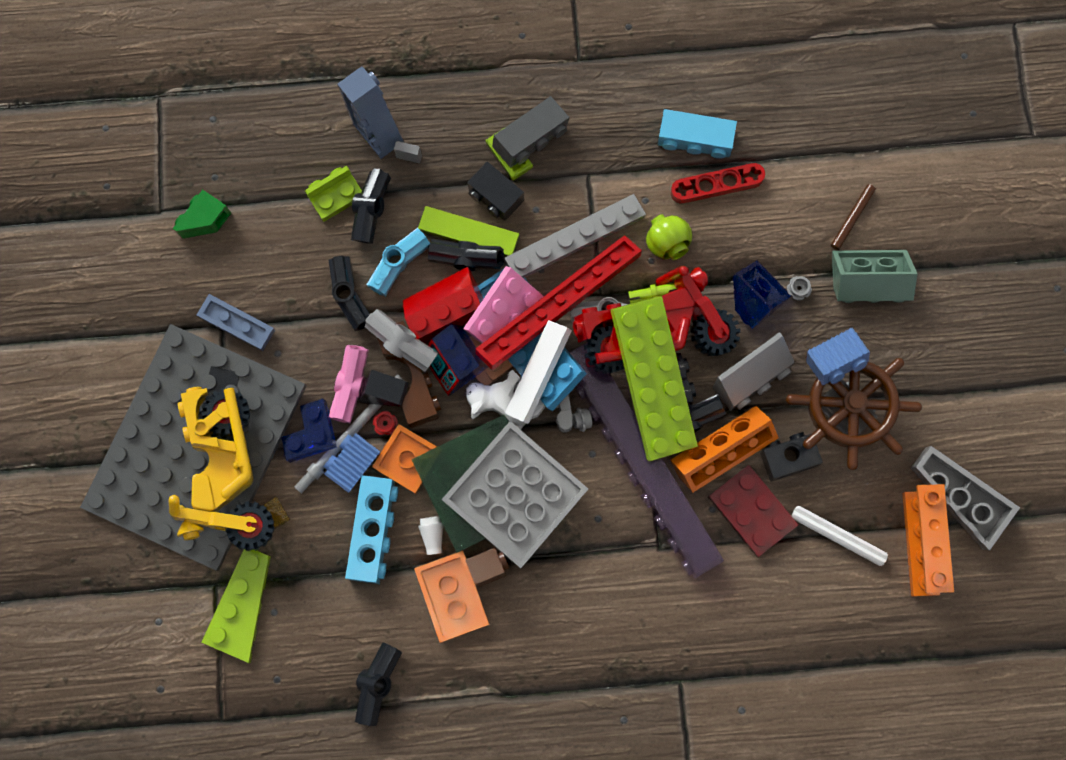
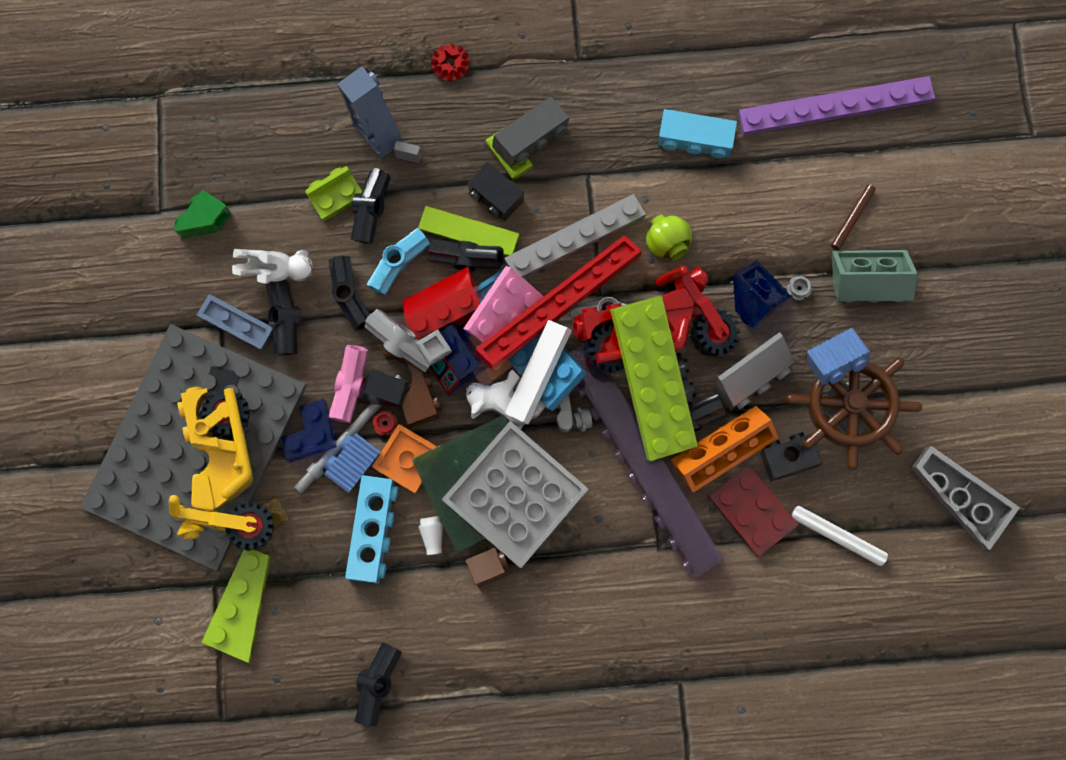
(273, 265): none -> white animal
(283, 317): none -> black piece
(433, 347): none -> light grey tile
(446, 71): none -> red gear
(451, 596): orange plate -> none
(650, 292): lime pin -> none
(716, 179): red beam -> none
(836, 105): none -> medium lavender plate
(928, 541): orange fence -> none

